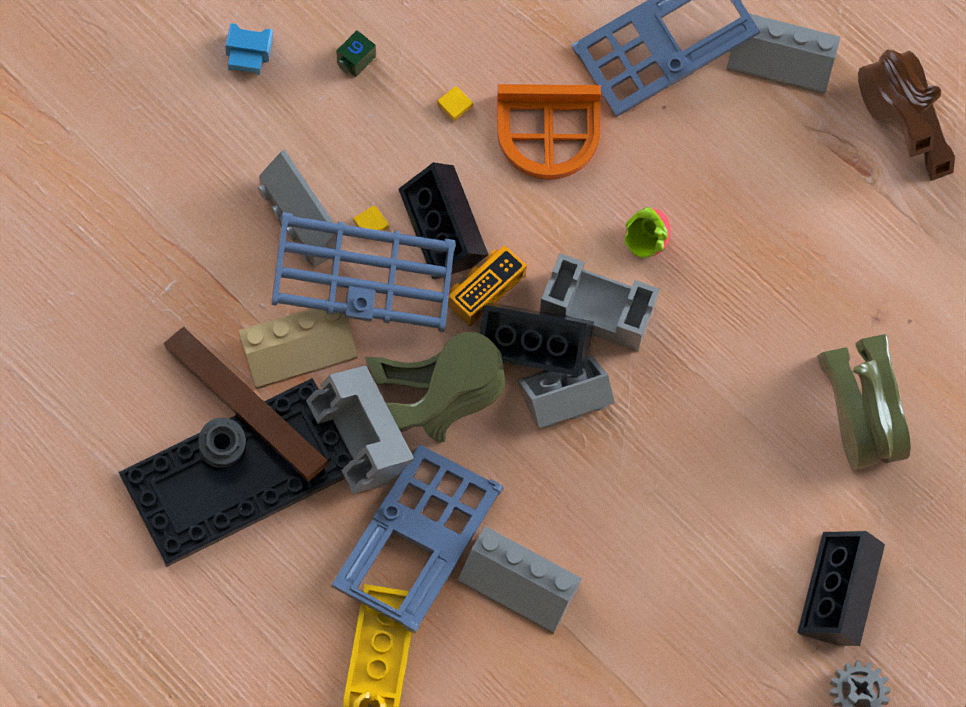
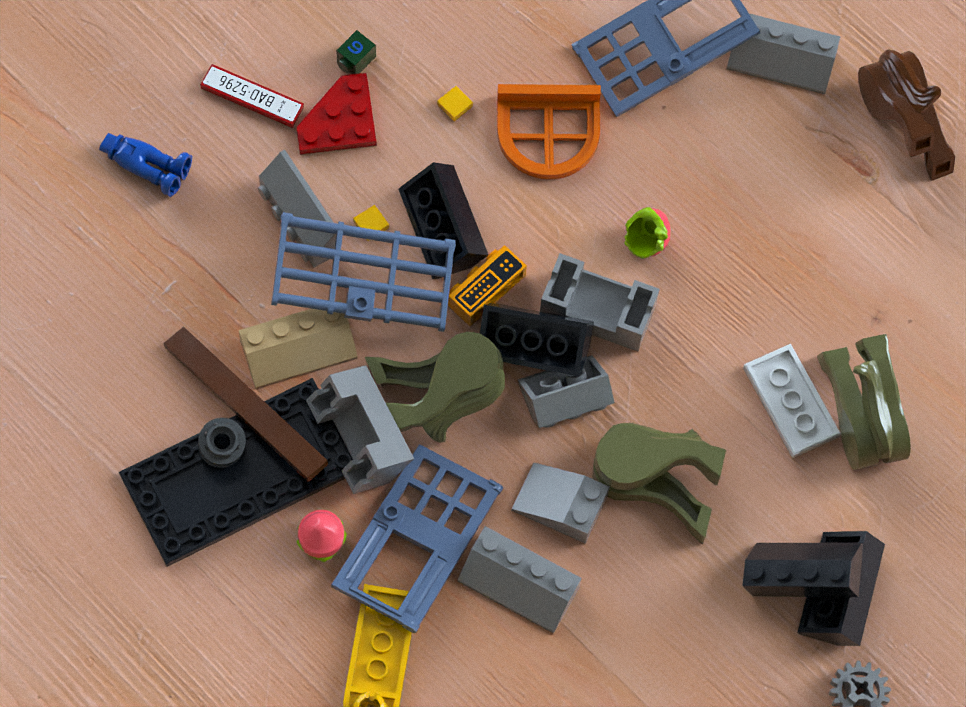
(135, 154): none -> blue piece
(248, 48): dark azure piece -> none
(252, 96): none -> tile
(321, 535): none -> coral hair
(340, 118): none -> red plate
(561, 500): none -> light grey slope
(637, 464): none -> olive animal
(791, 401): none -> white tile
(803, 569): none -> black slope

